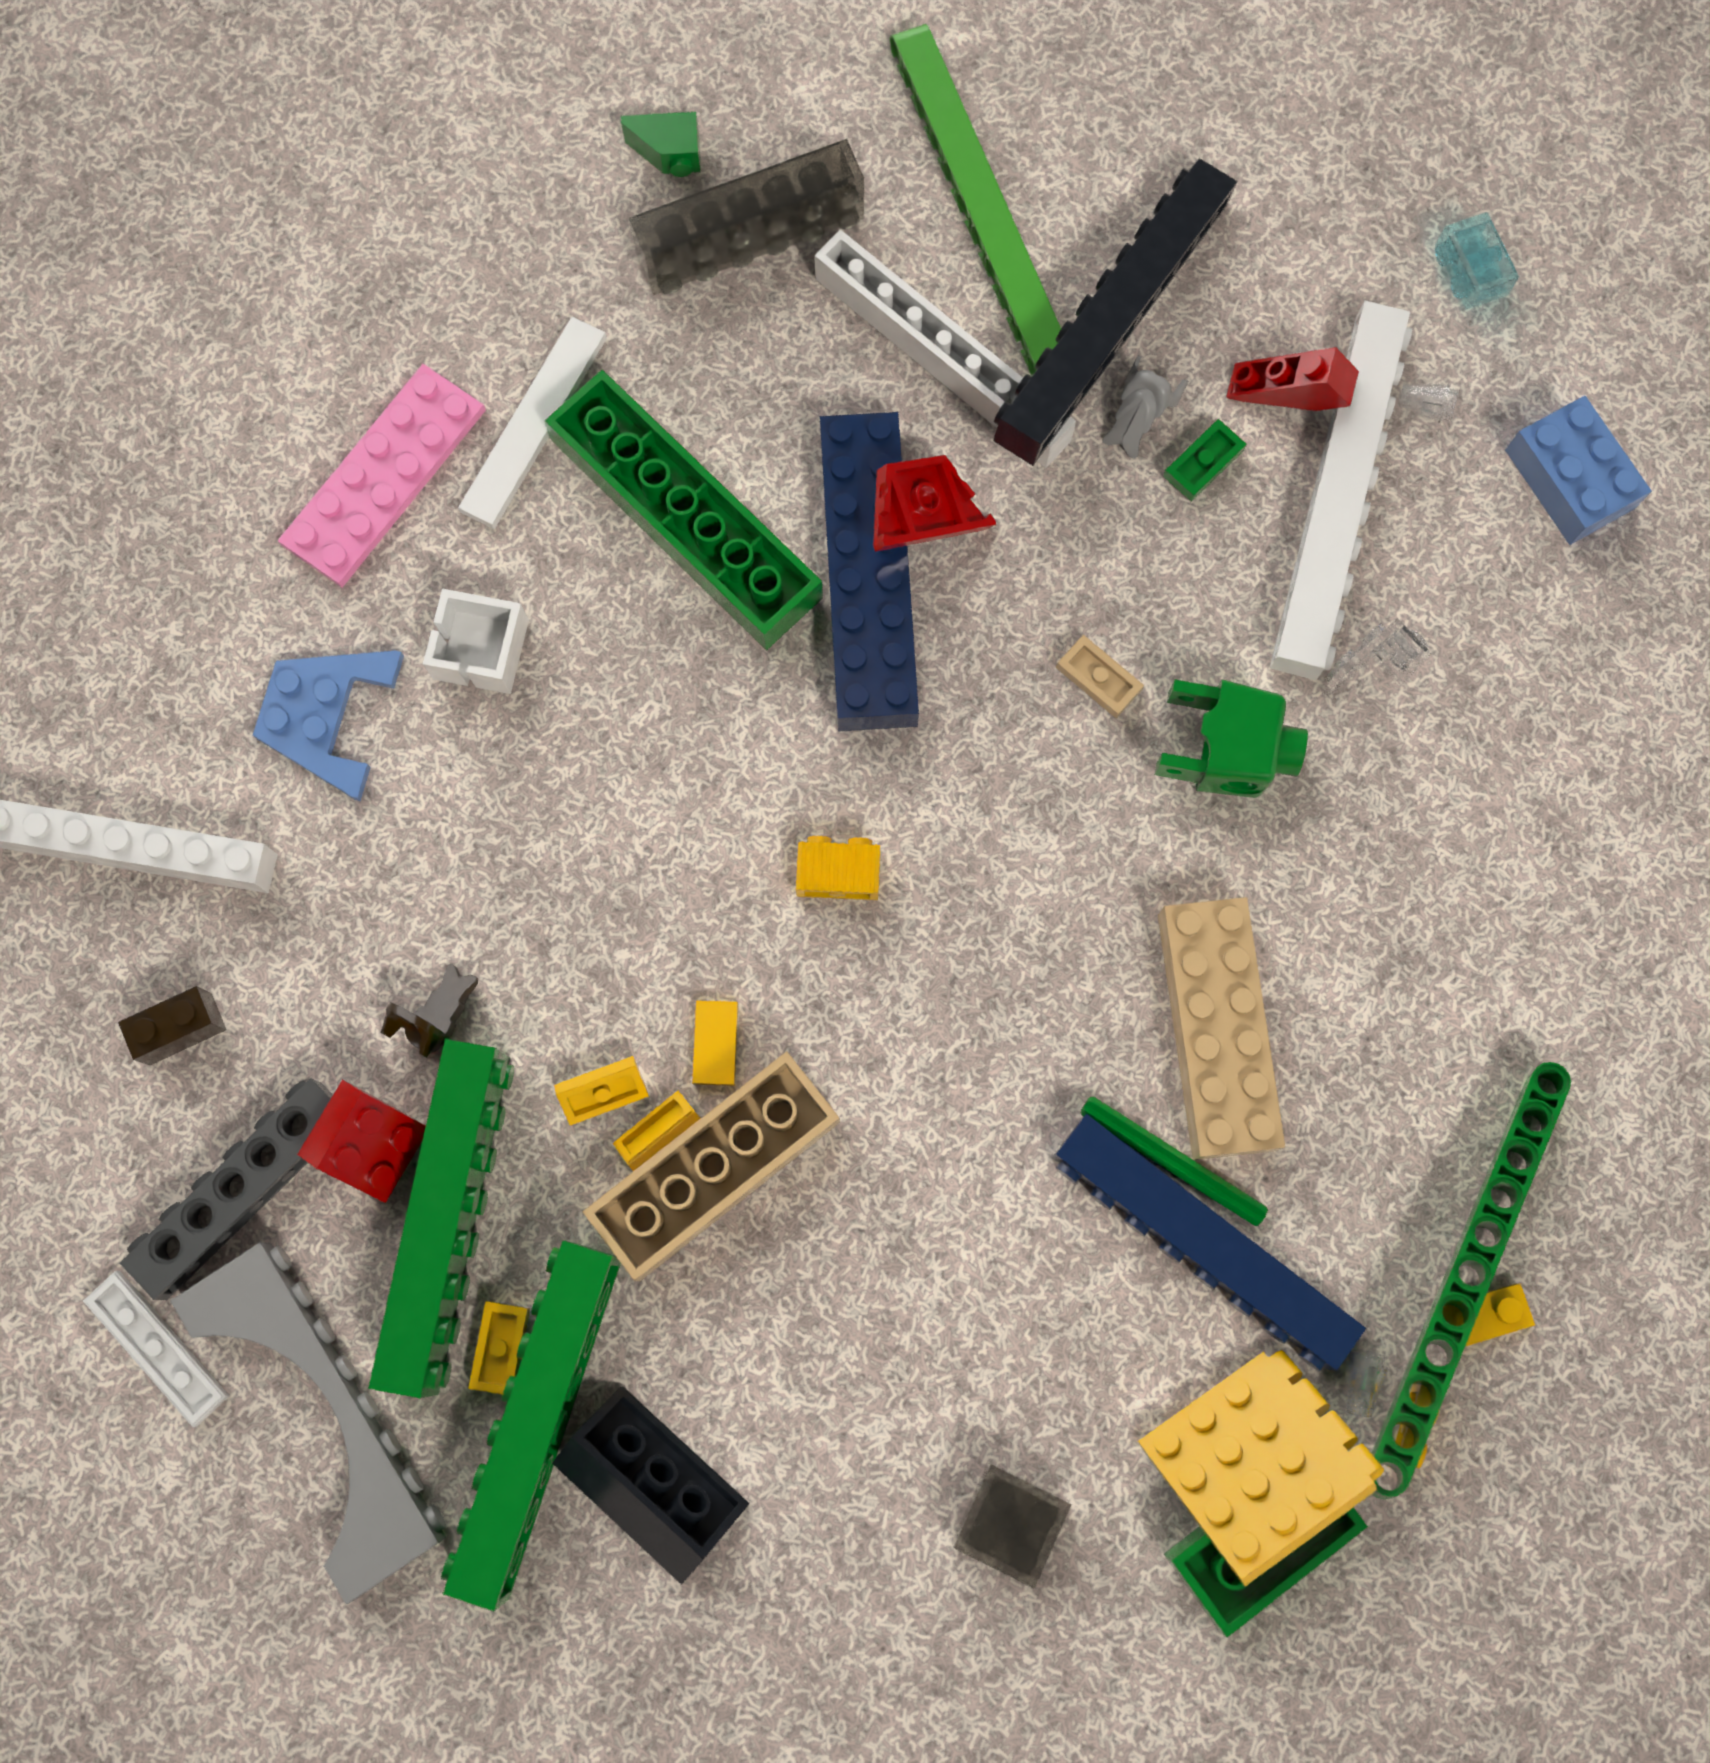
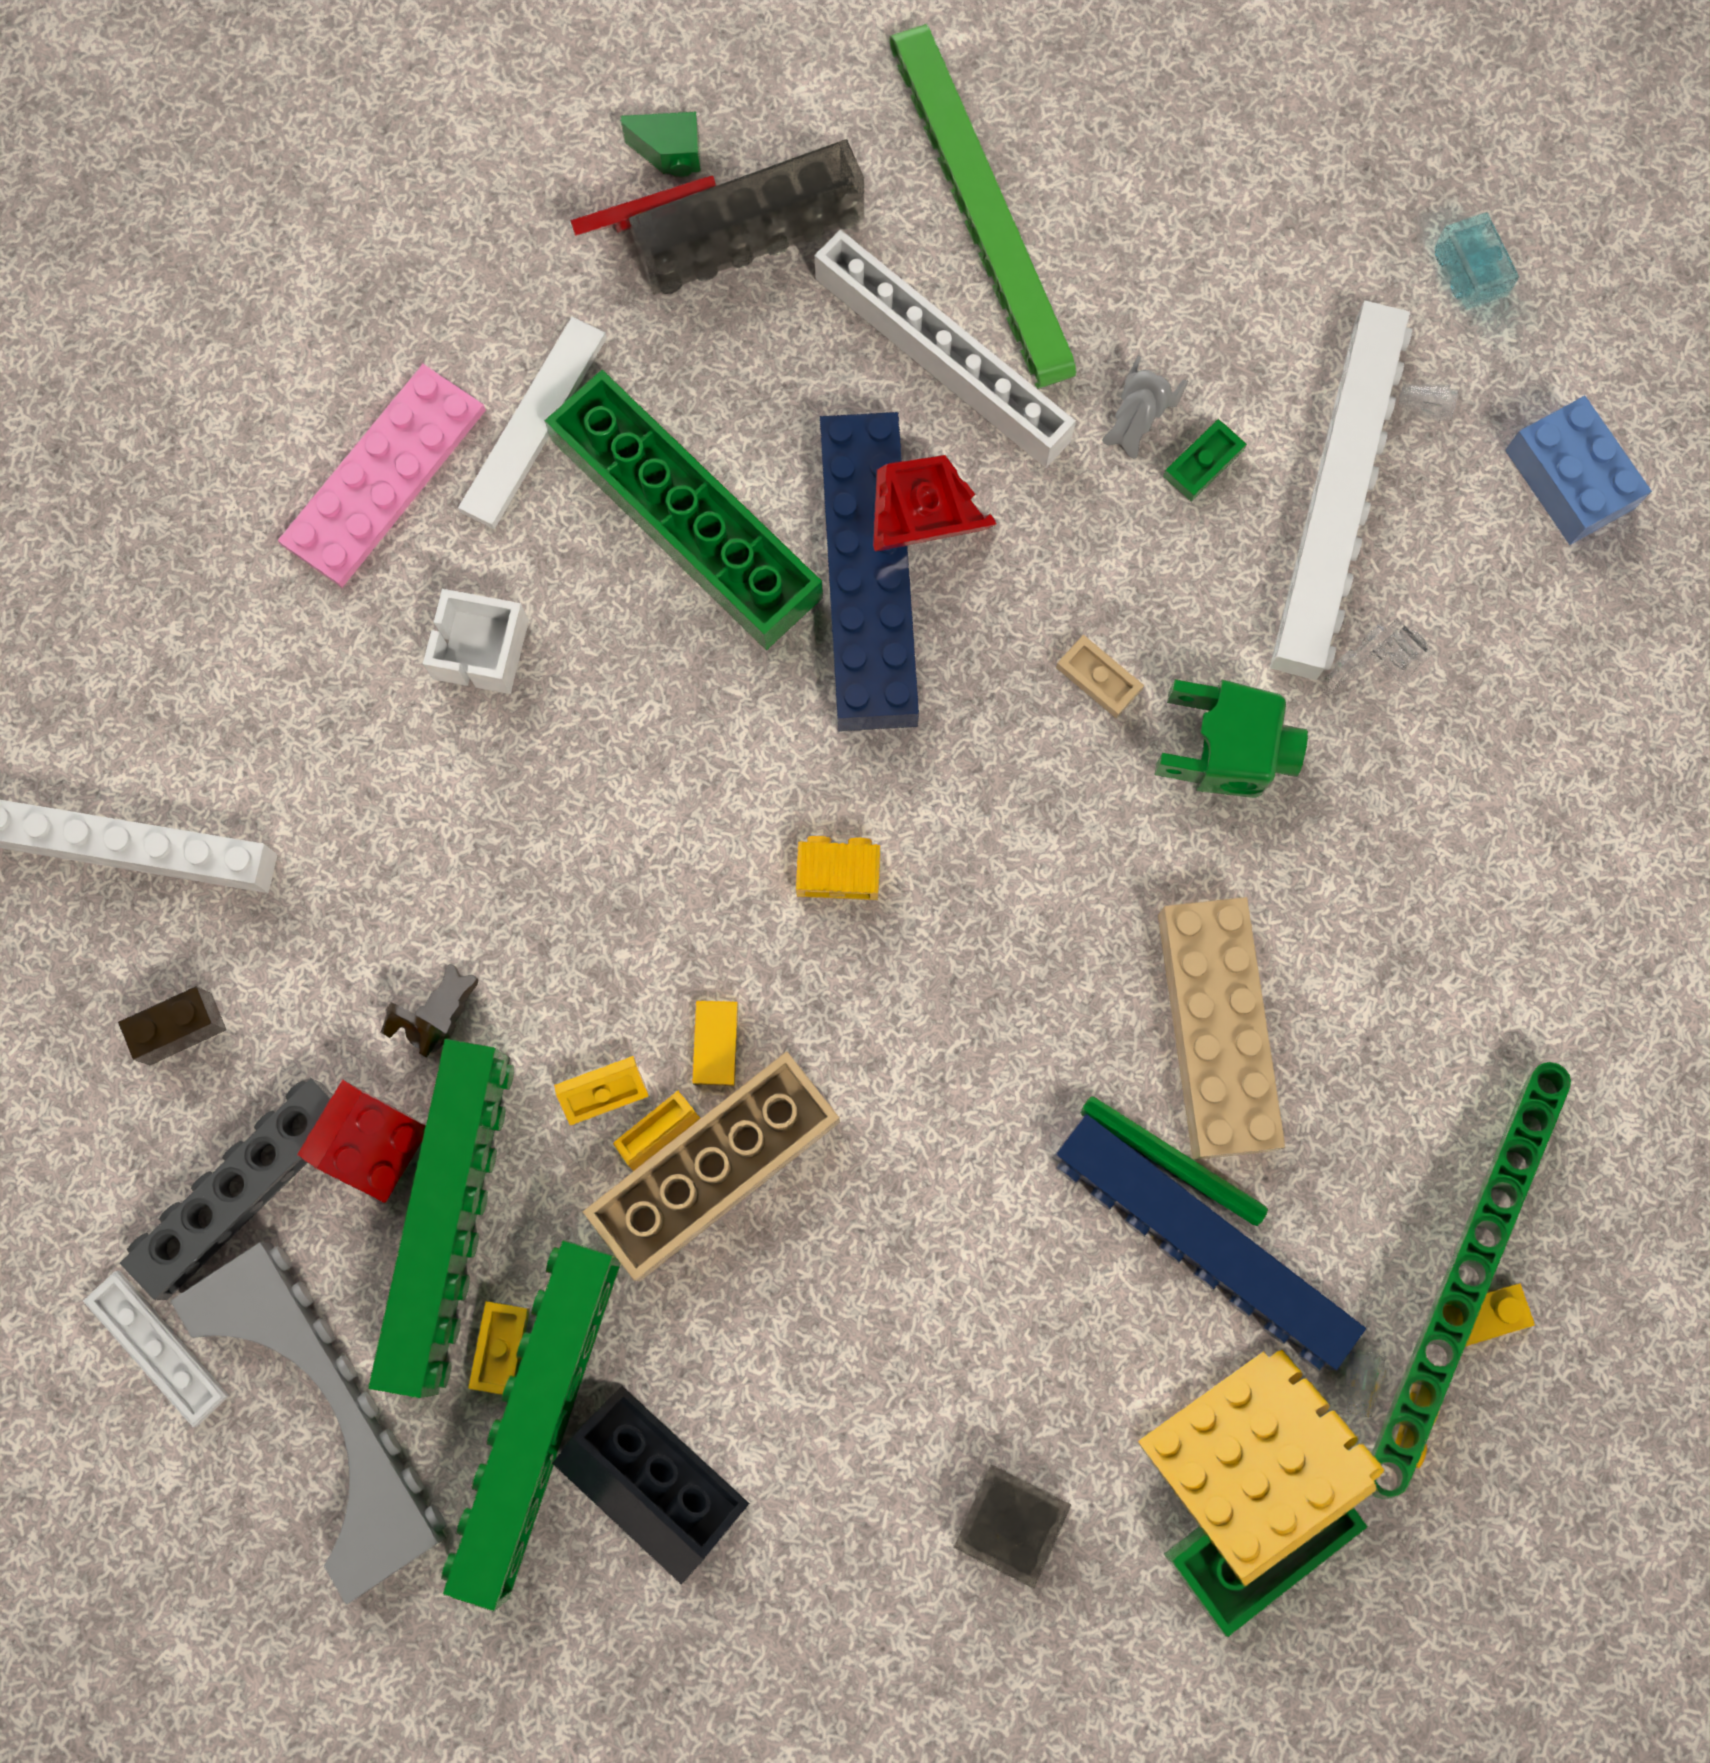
(307, 708): medium blue wing -> none
(619, 214): none -> red wing
(1113, 313): black brick -> none
(1298, 380): red slope -> none

